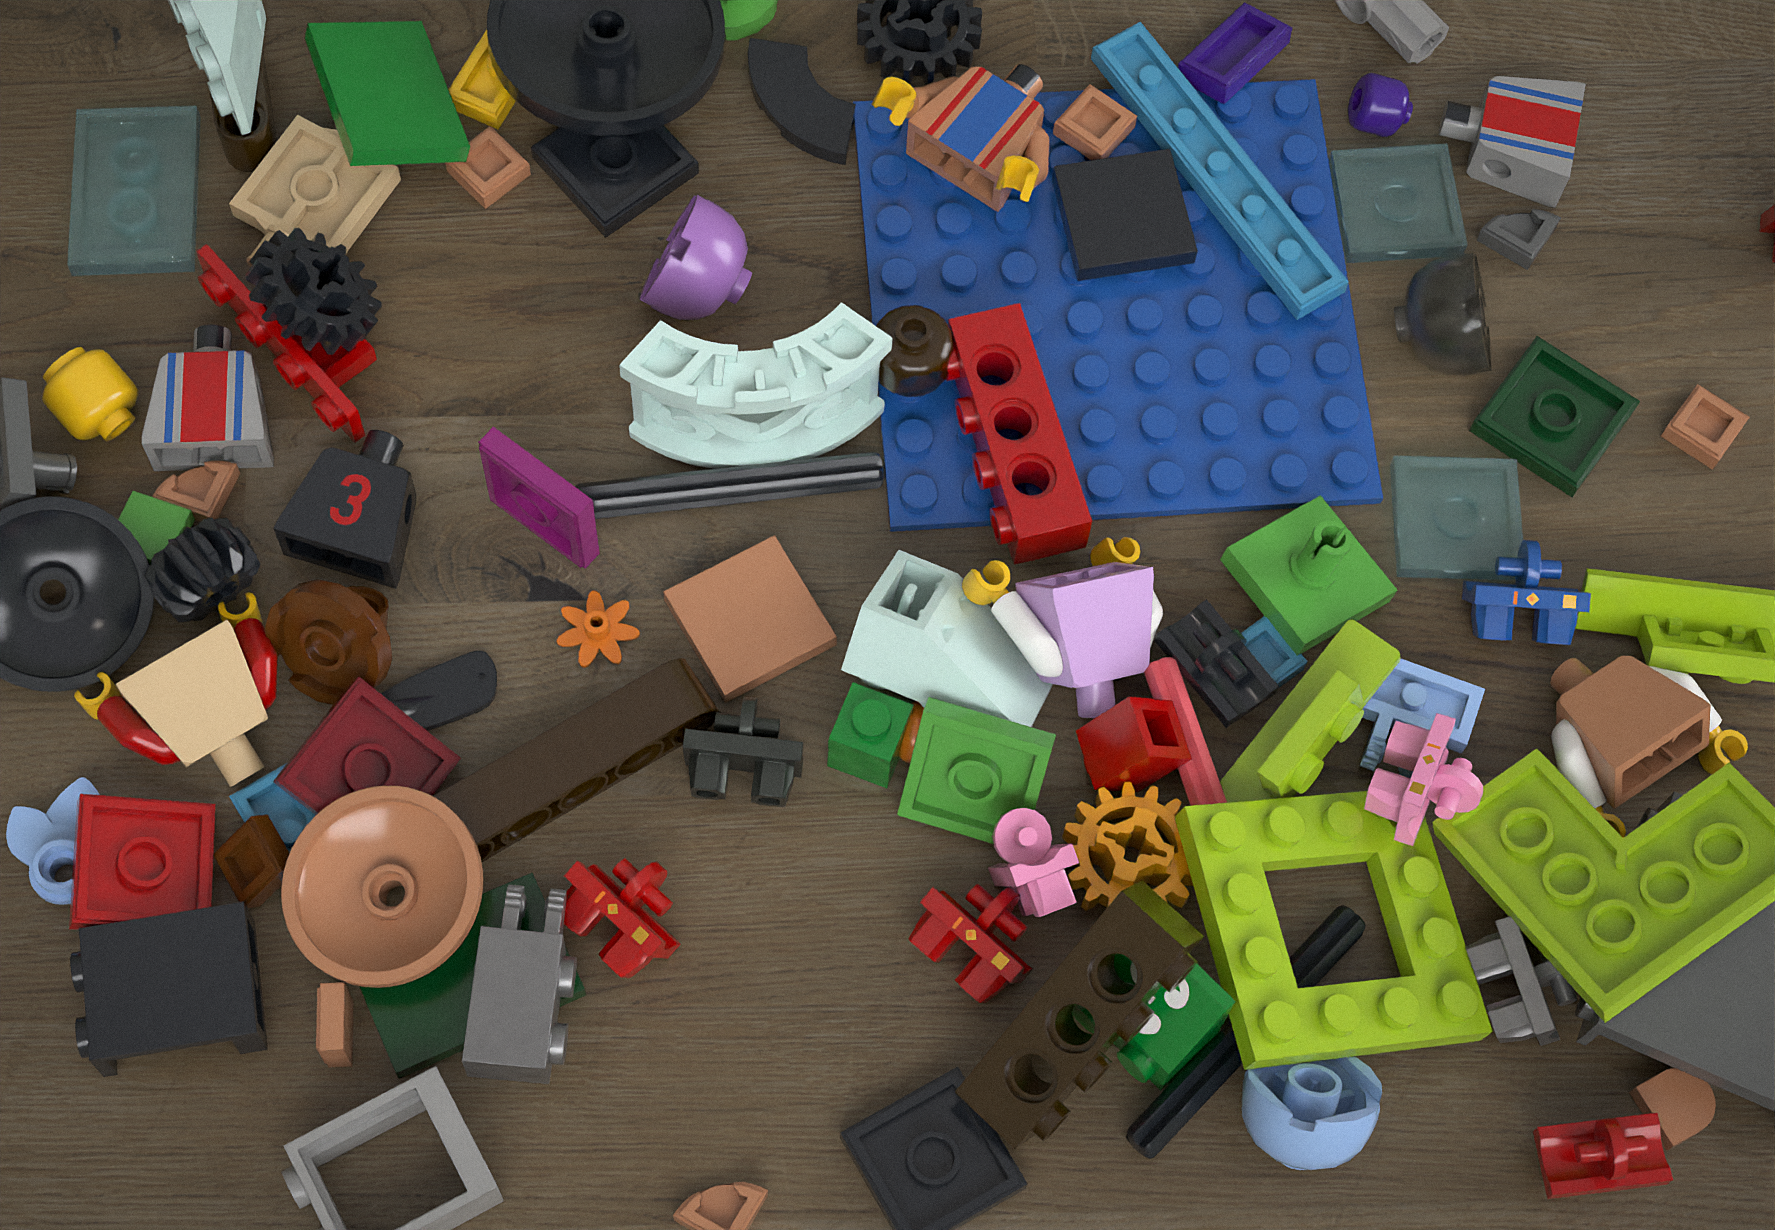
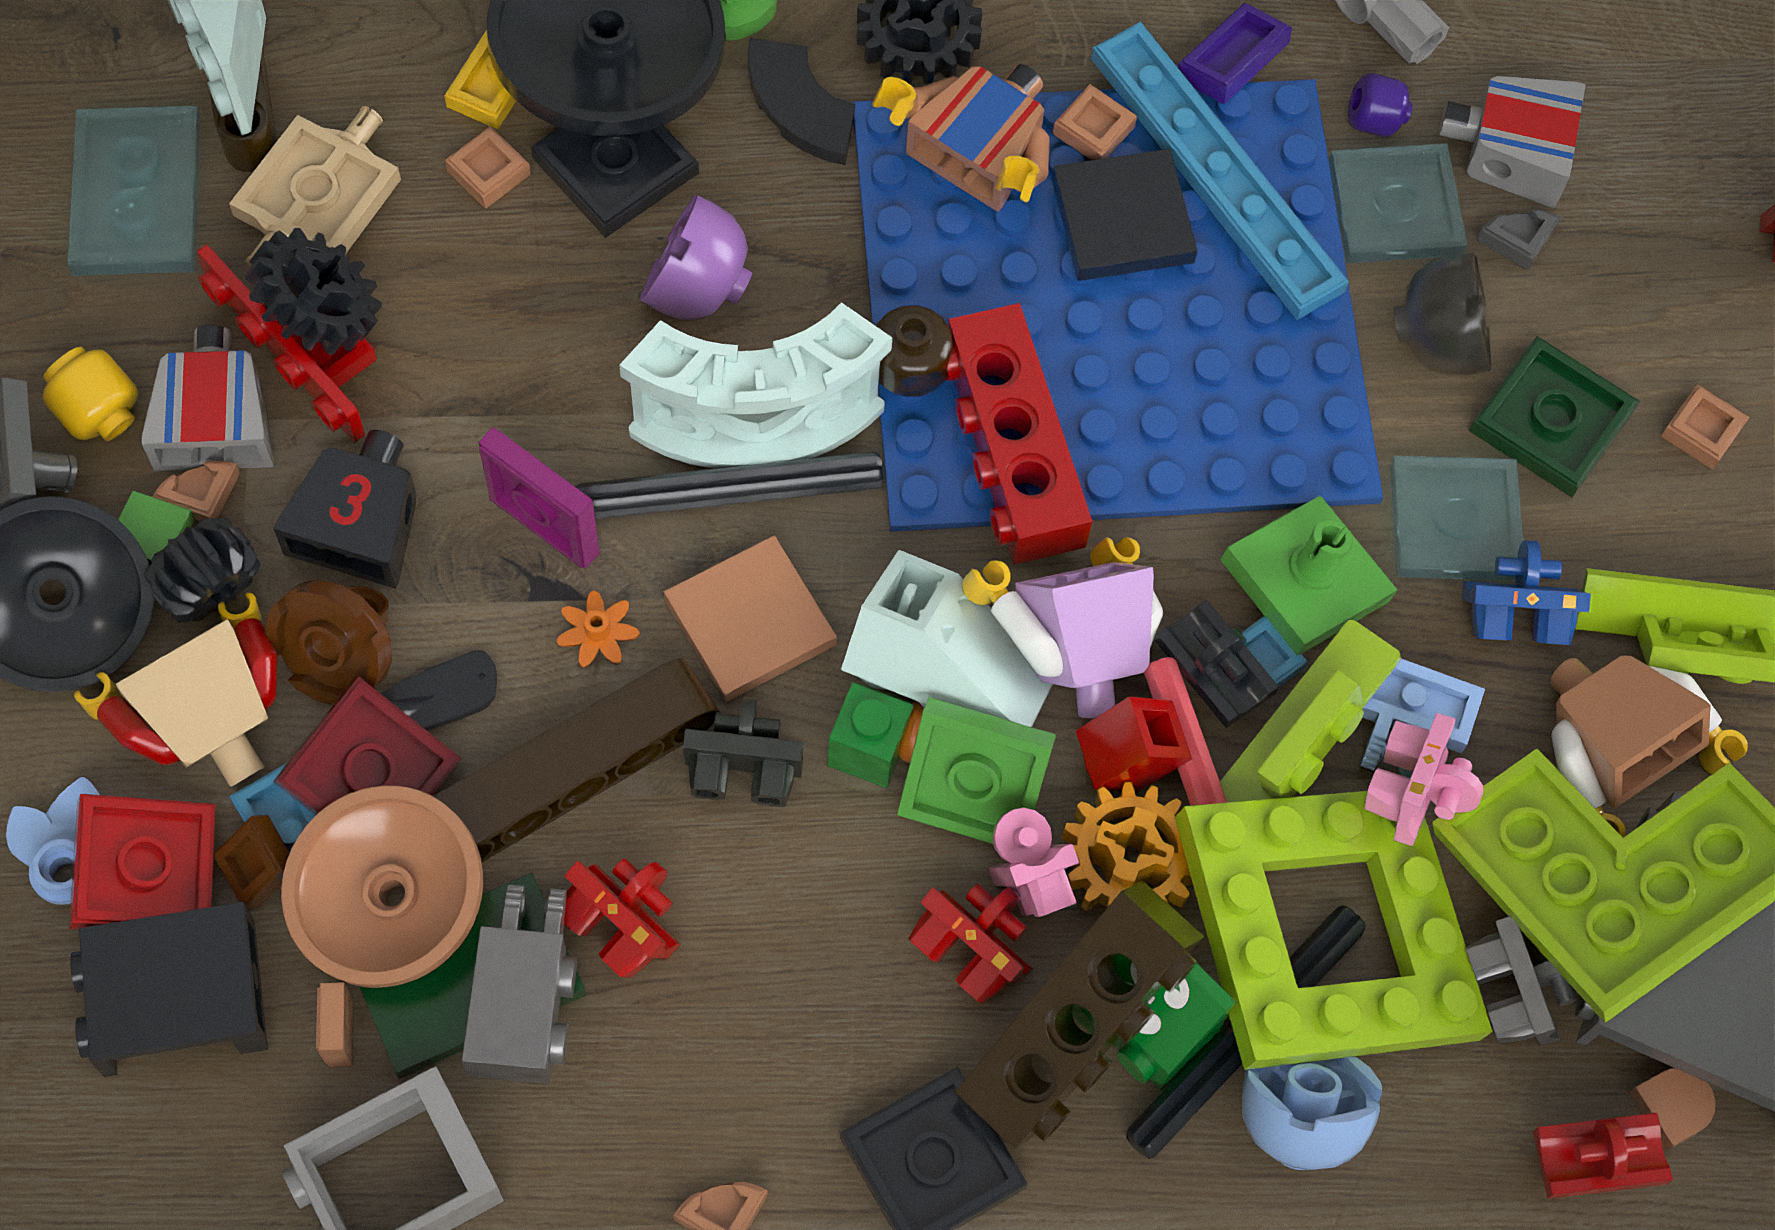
(386, 93): green tile -> none

